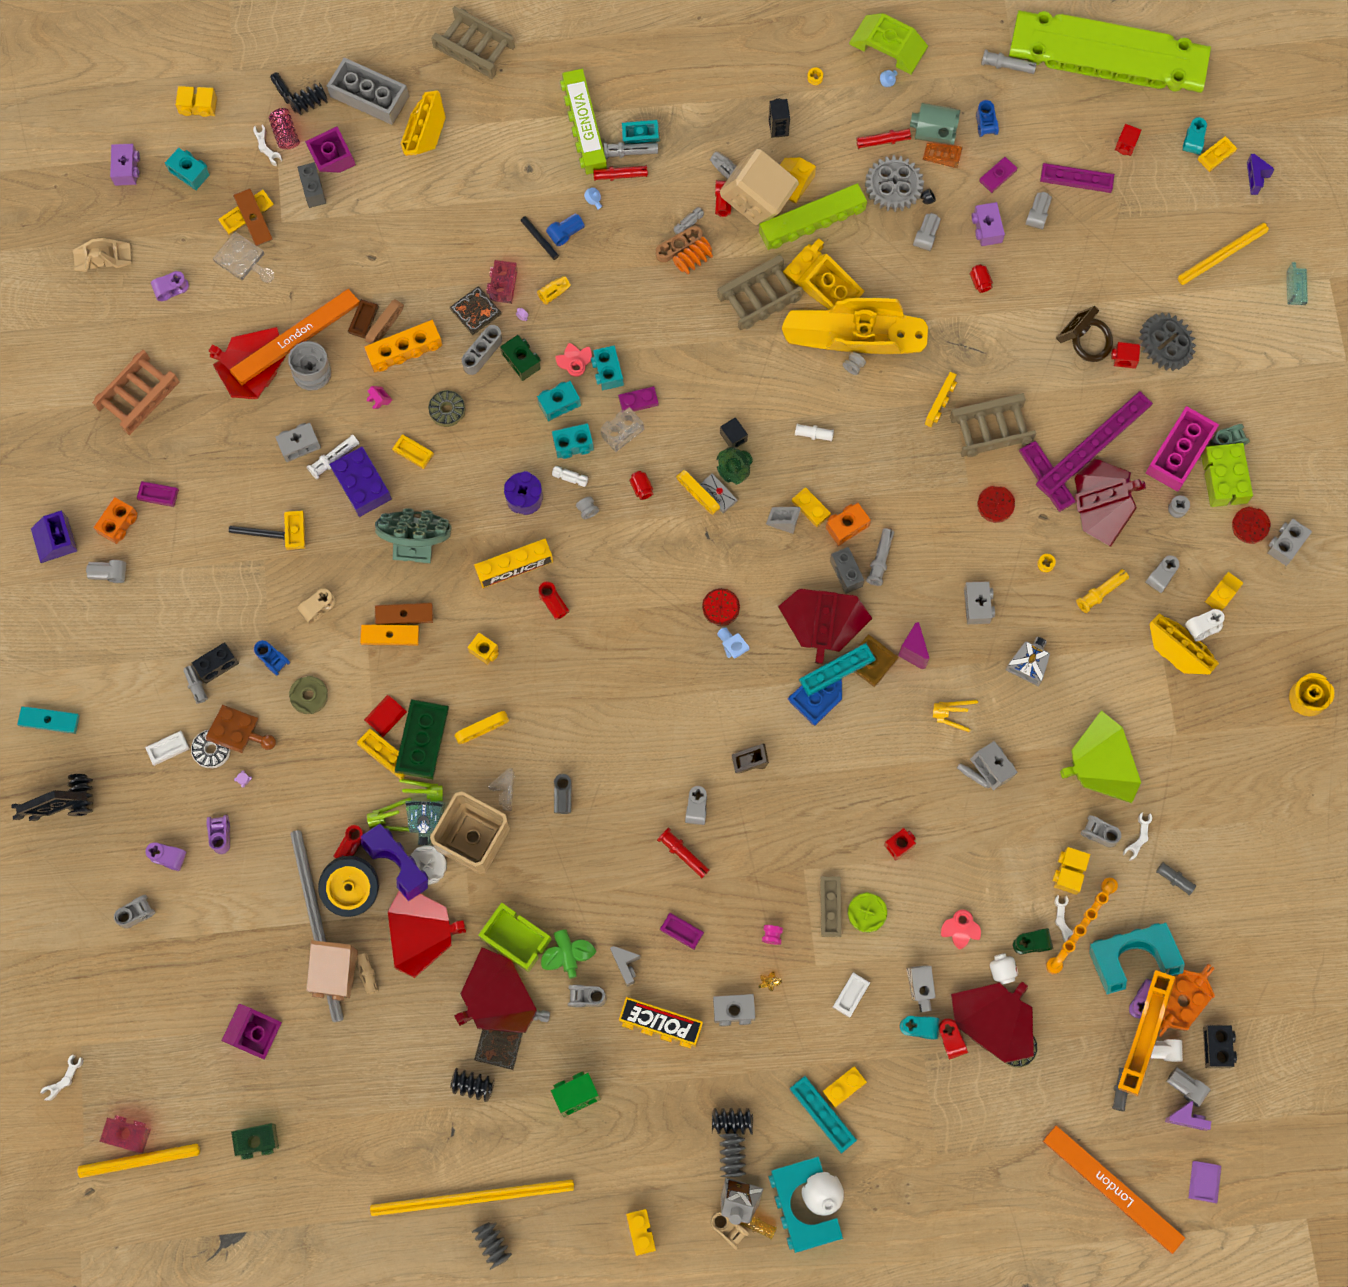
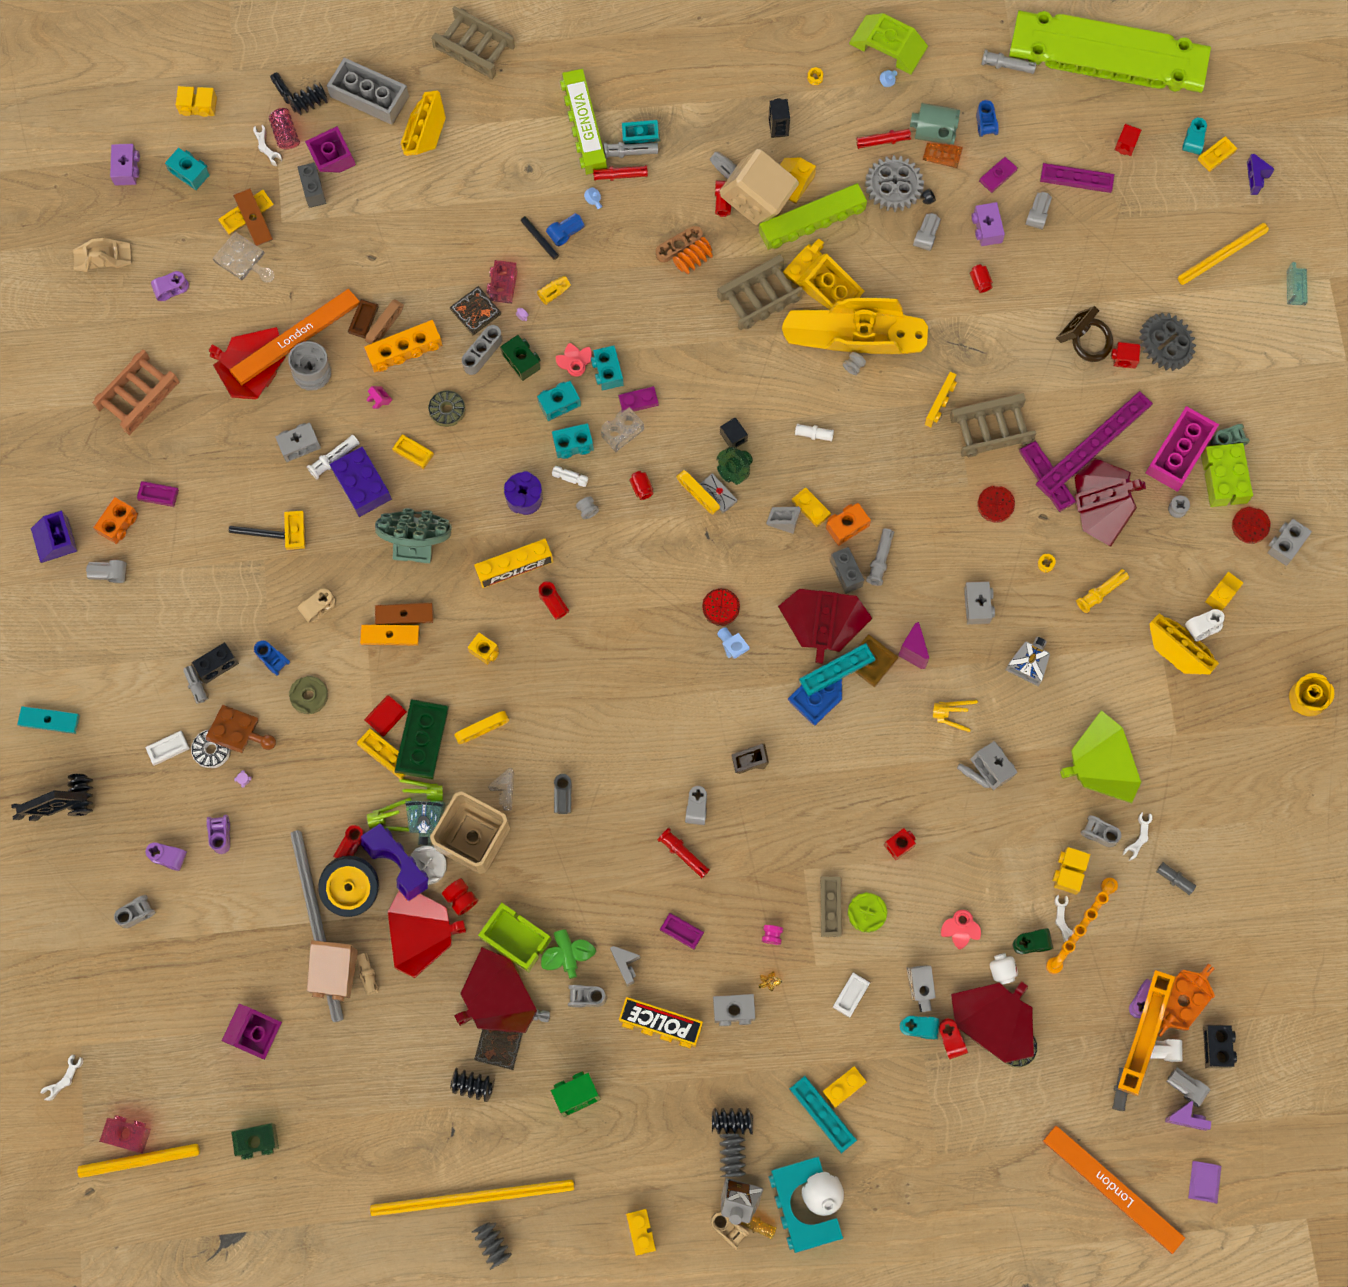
(460, 897): none -> red wheel
(689, 220): light grey axle -> none
(1154, 939): teal arch -> none
(1162, 575): light grey piece -> none

